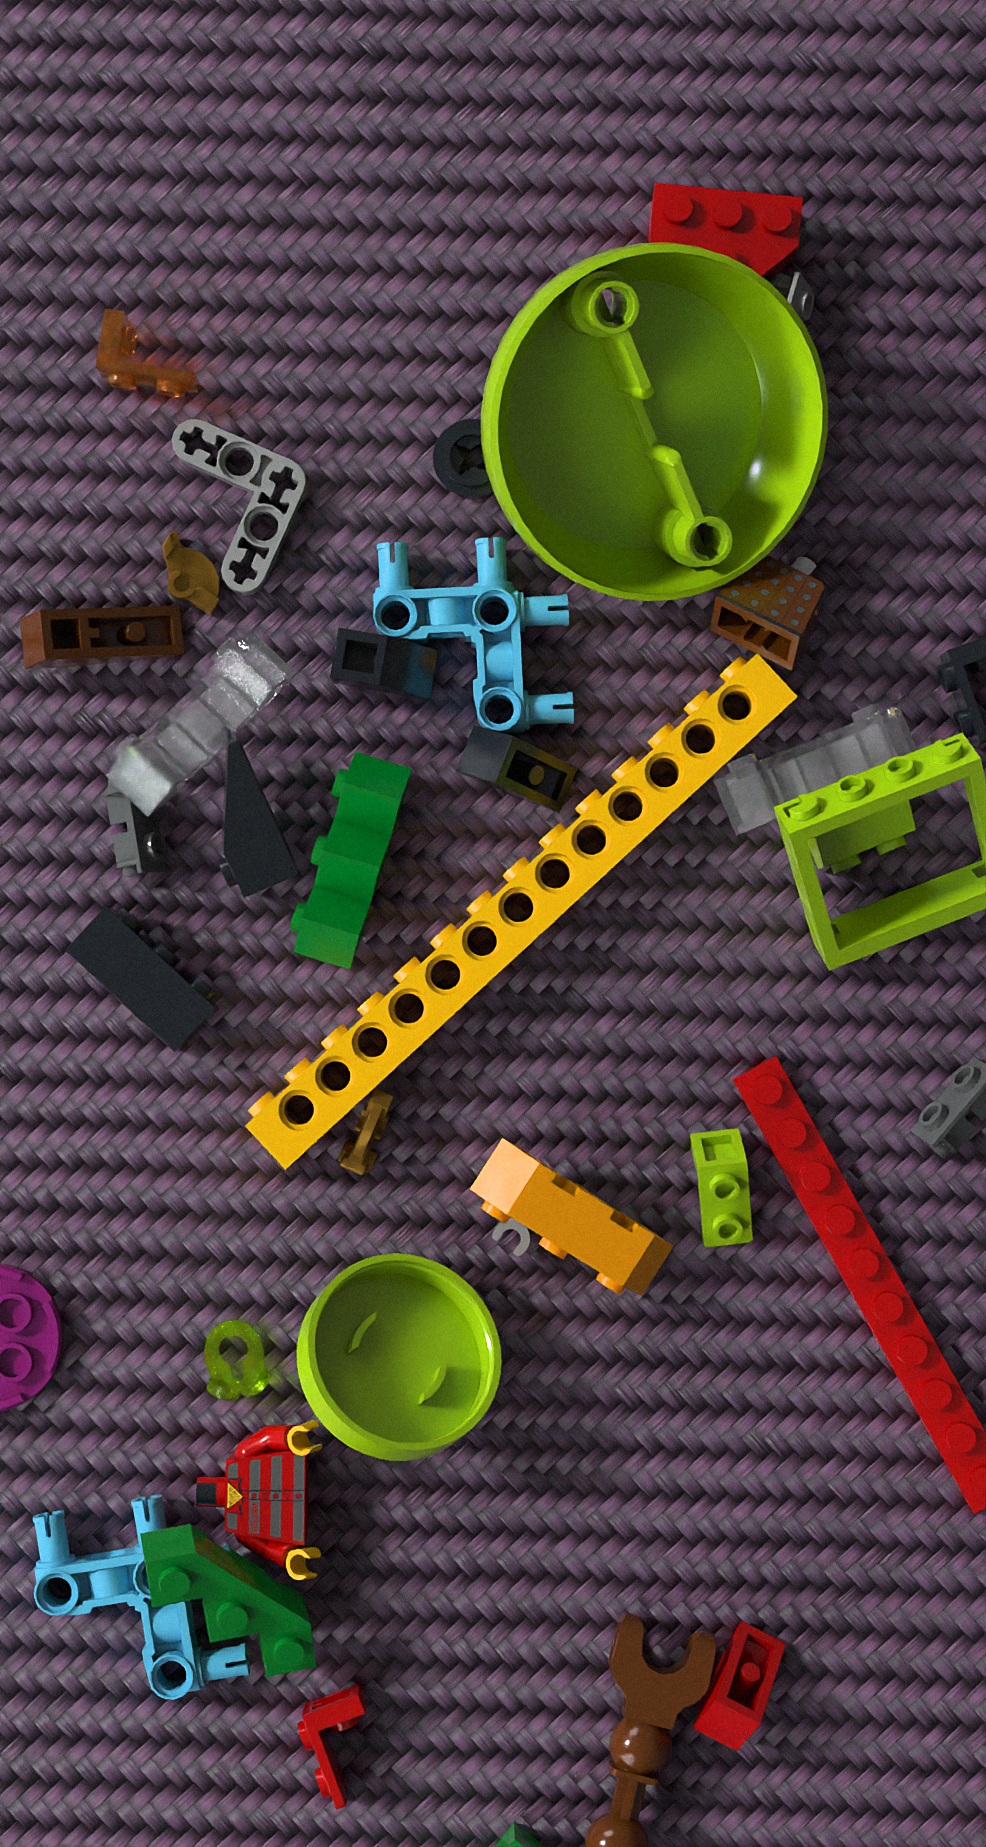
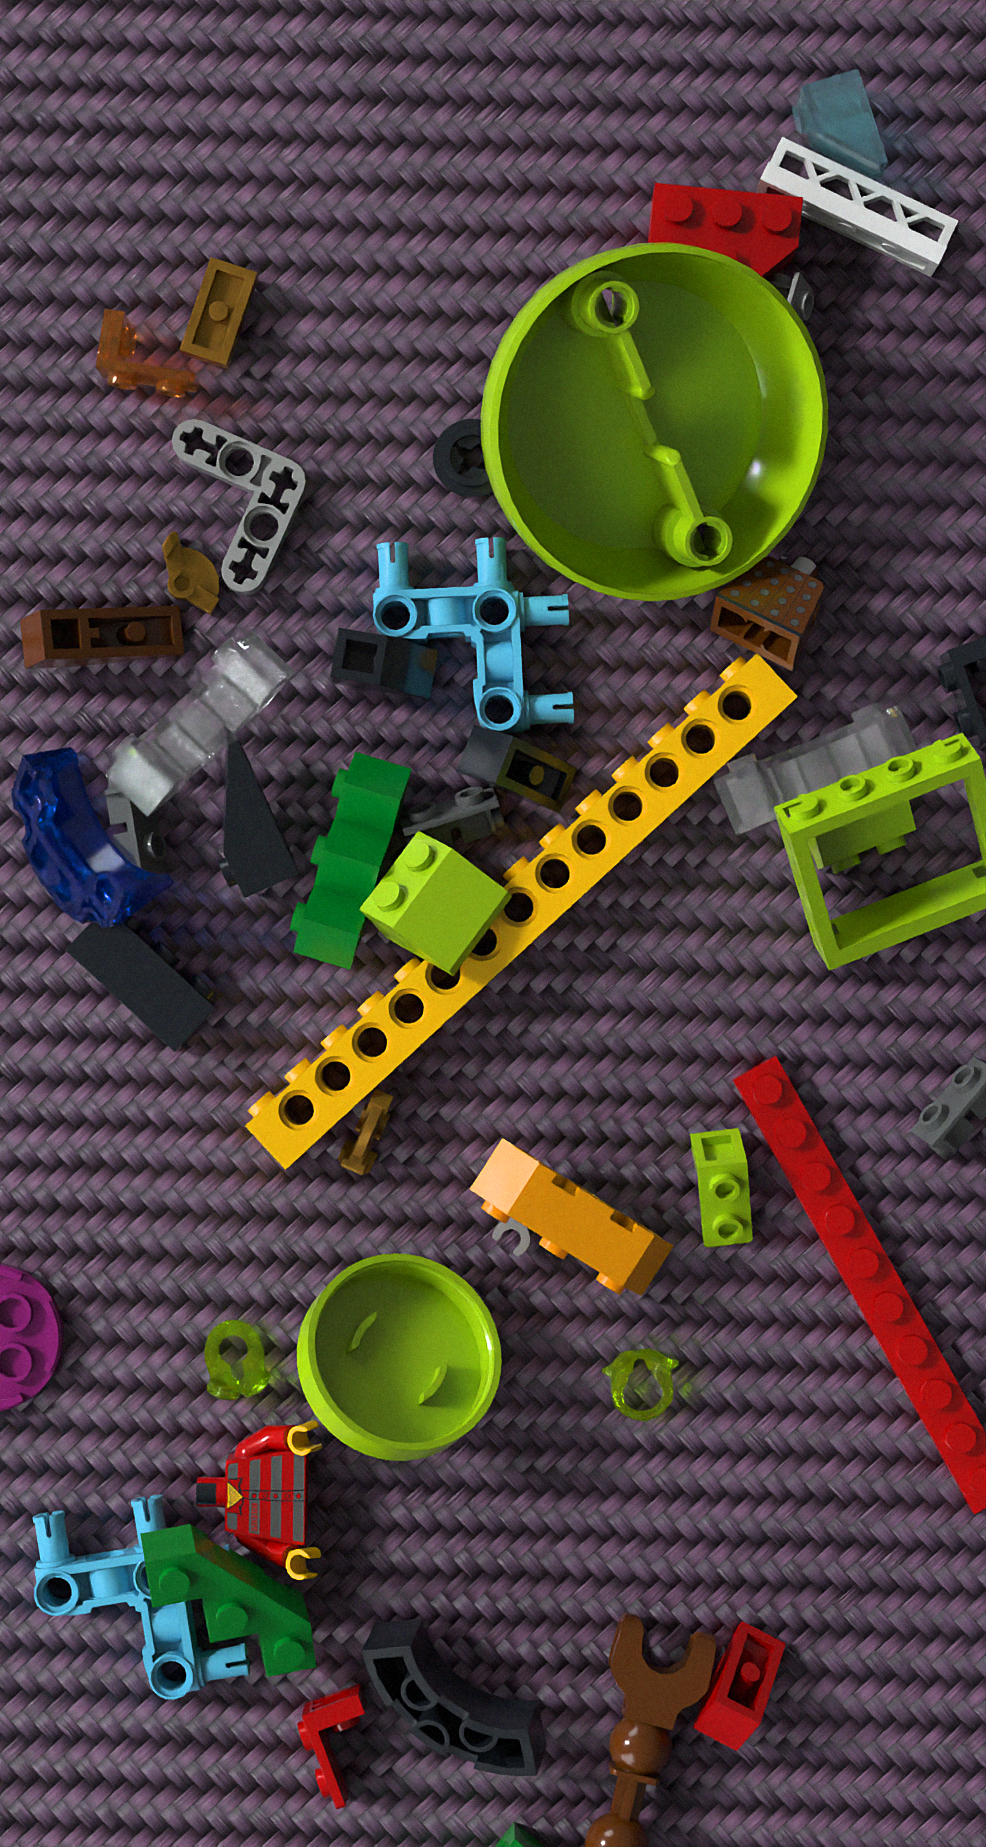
(70, 846): none -> clear blue windscreen
(219, 313): none -> pearl gold plate
(435, 903): none -> lime slope
(446, 1710): none -> black brick
(467, 811): none -> dark grey hinge
(661, 1370): none -> clear neon green piece
(841, 123): none -> clear light blue slope
(852, 217): none -> white fence

